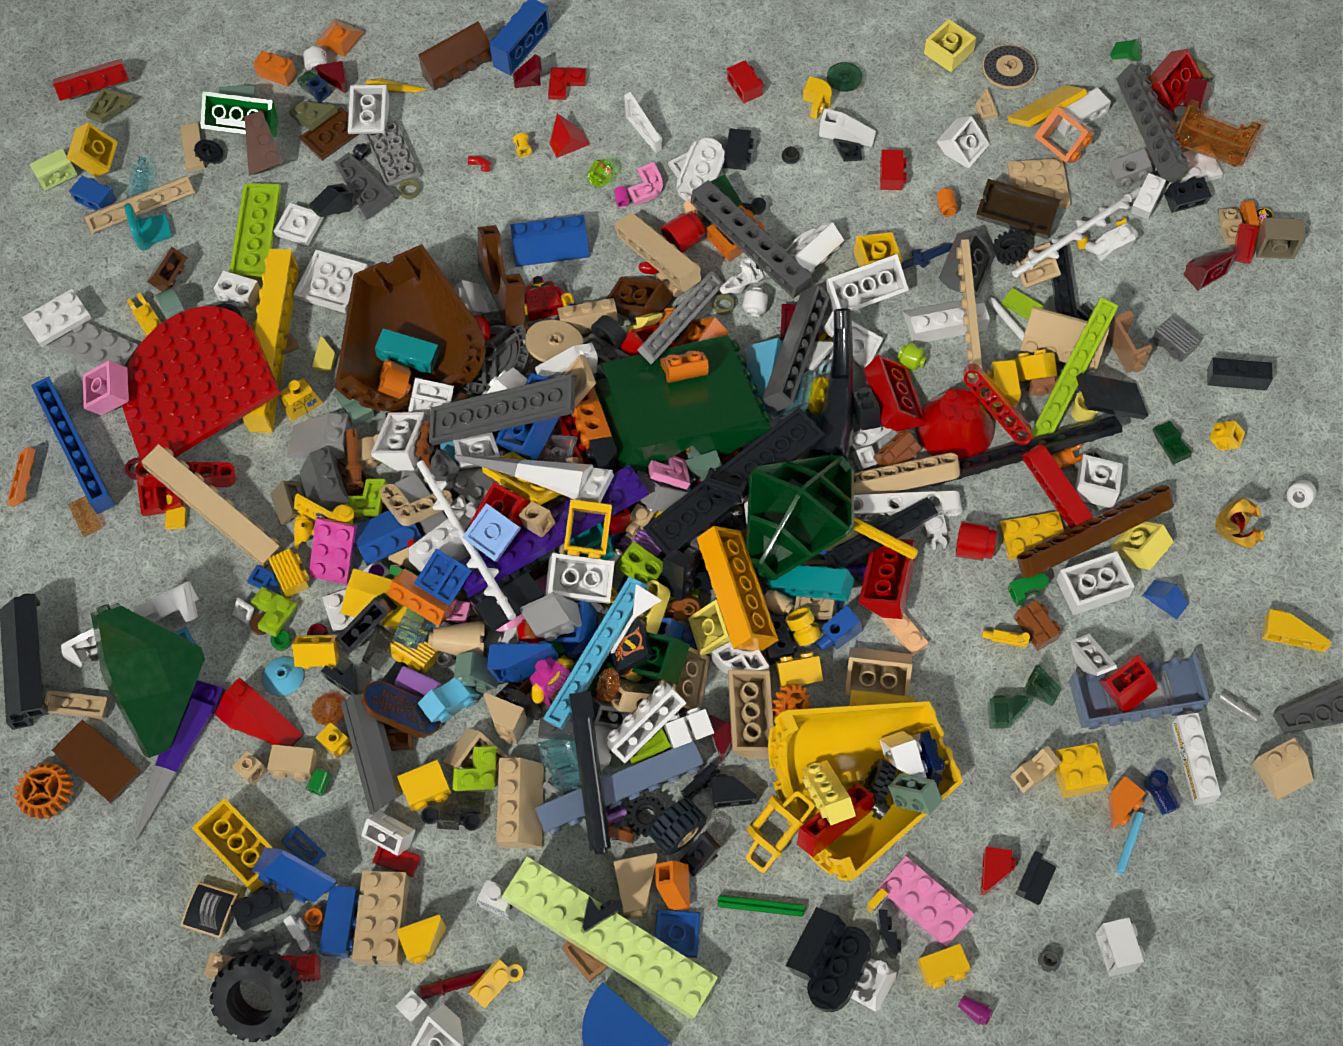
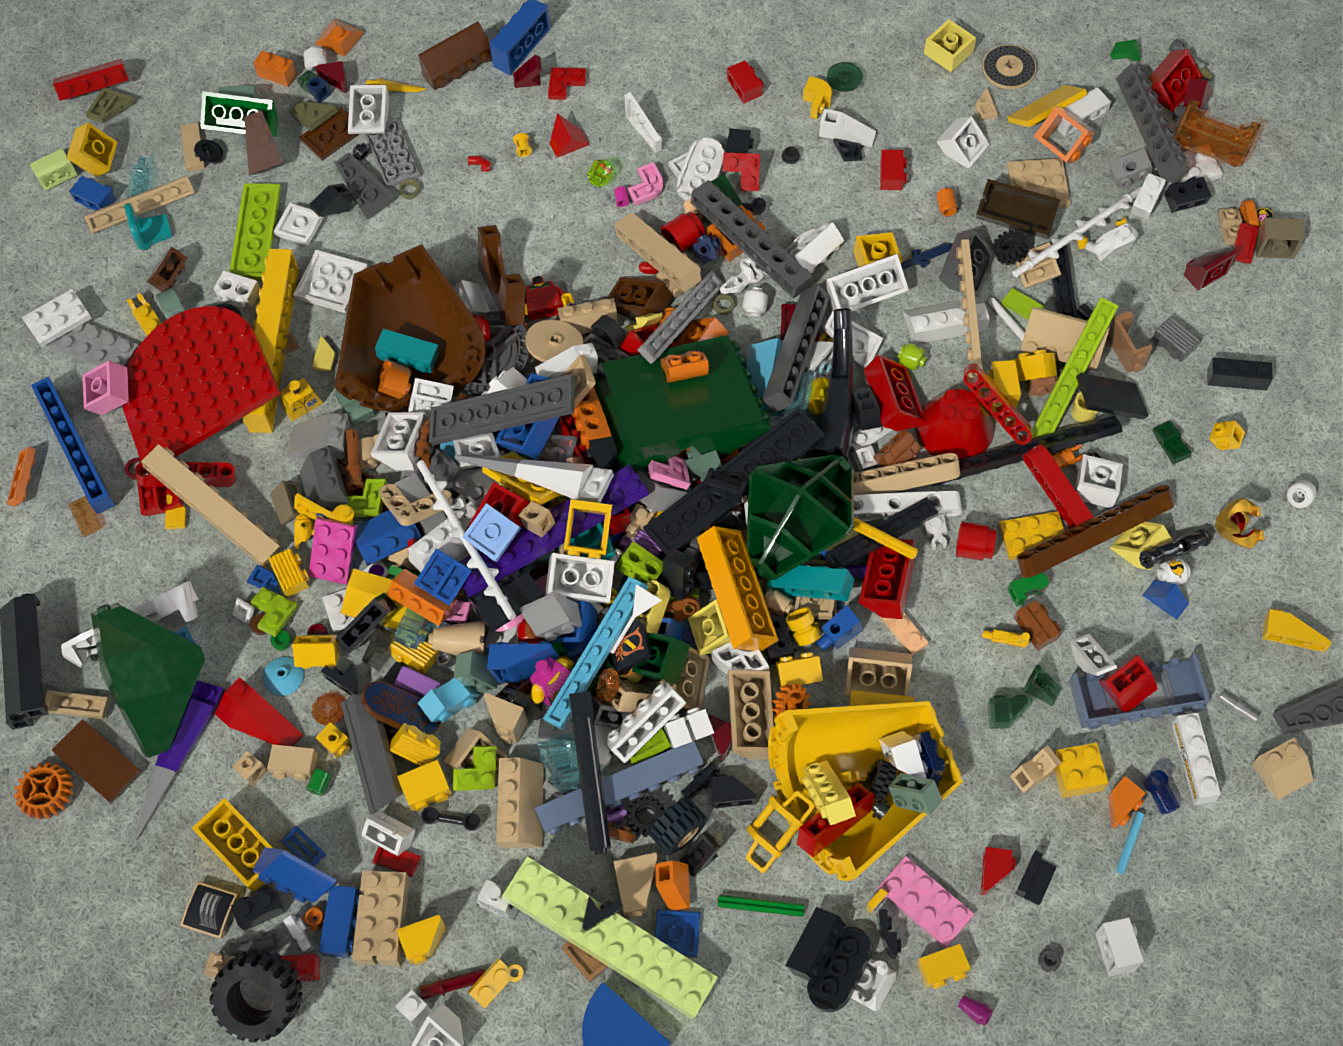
(415, 745): none -> yellow brick
(462, 802): clear smoke plate -> none
(549, 240): blue slope -> none
(708, 248): none -> dark blue brick
(749, 167): none -> red plate
(1095, 583): white brick -> none
(1174, 571): none -> white head
(1175, 548): none -> black piece
(1177, 44): none -> dark grey hinge

